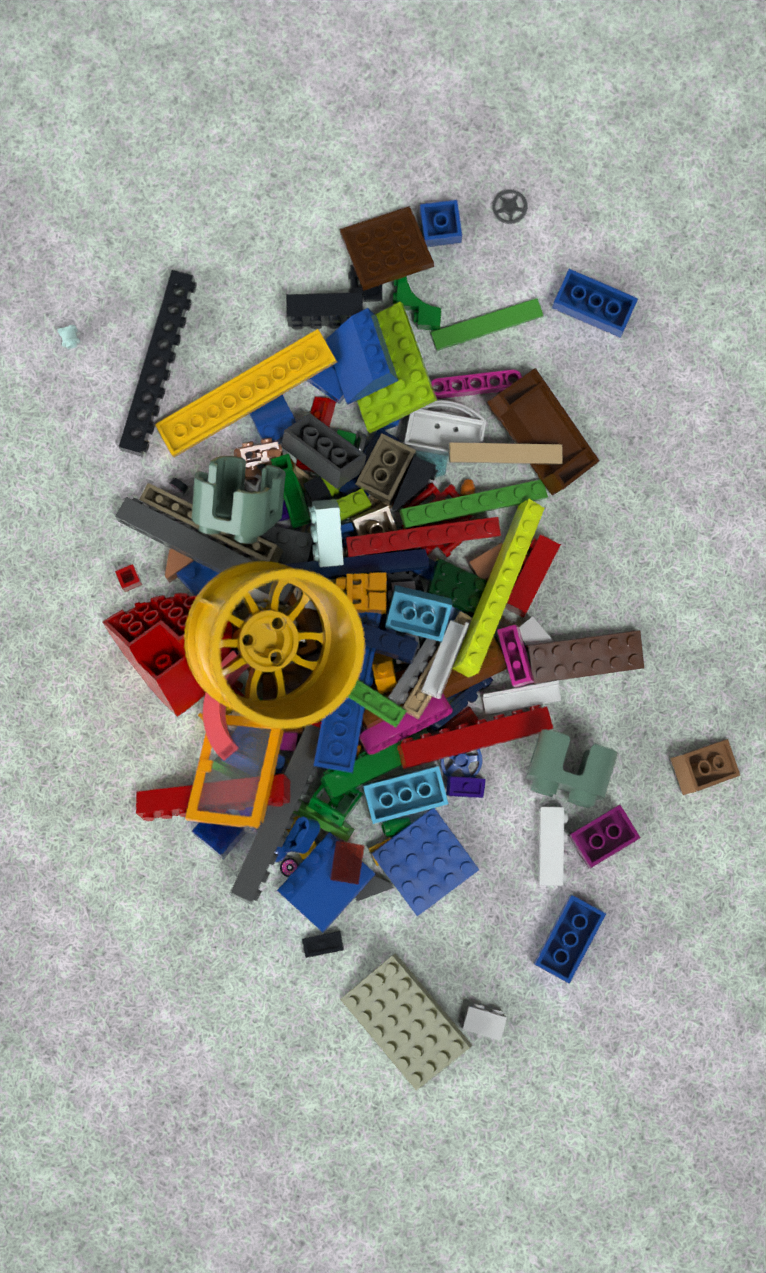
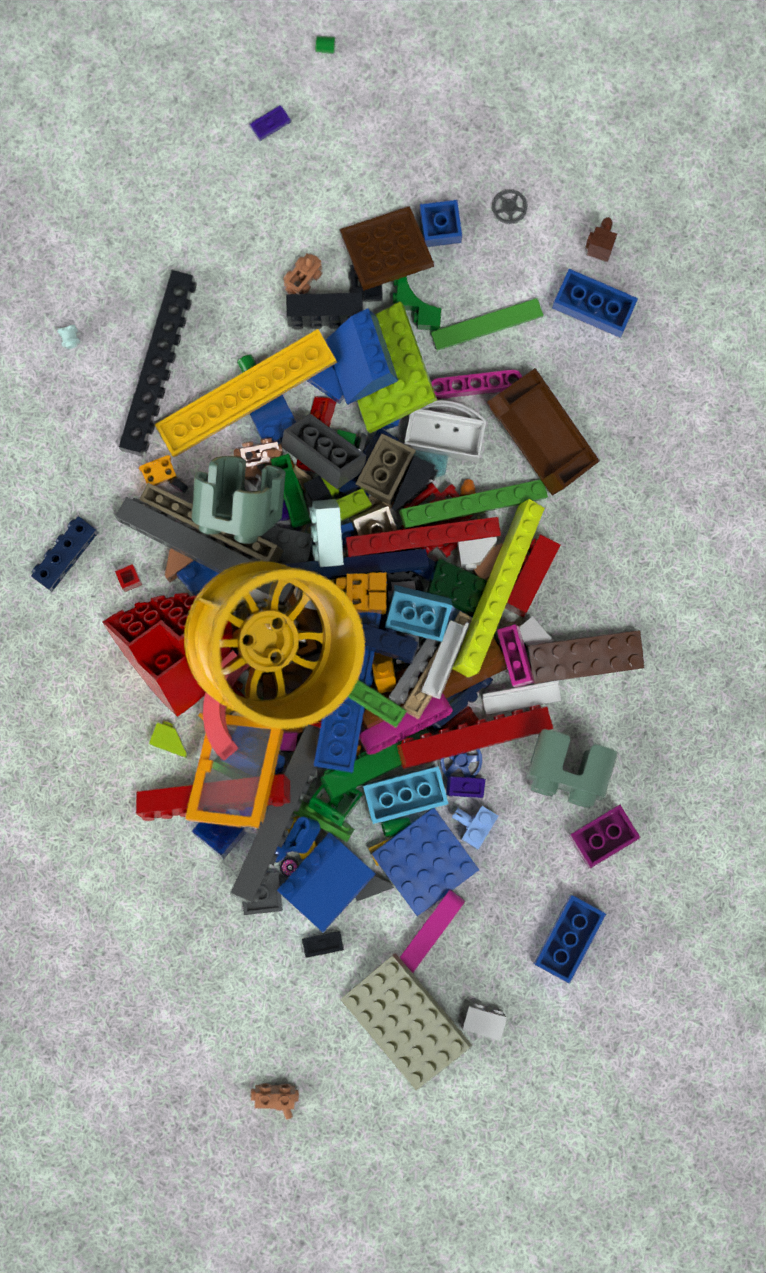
(64, 553): none -> dark blue brick
(158, 469): none -> light orange piece
(168, 739): none -> lime slope
(246, 362): none -> green piece
(269, 900): none -> dark grey plate
(270, 123): none -> dark purple plate
(275, 1097): none -> nougat brick
(306, 270): none -> nougat brick
(325, 44): none -> green piece
(347, 862): clear red plate -> none
(431, 930): none -> dark pink beam
(475, 551): none -> white slope
(477, 826): none -> light blue brick
(505, 453): tan tile -> none
(552, 846): white brick -> none
(601, 241): none -> copper brick
(705, 767): medium nougat slope -> none

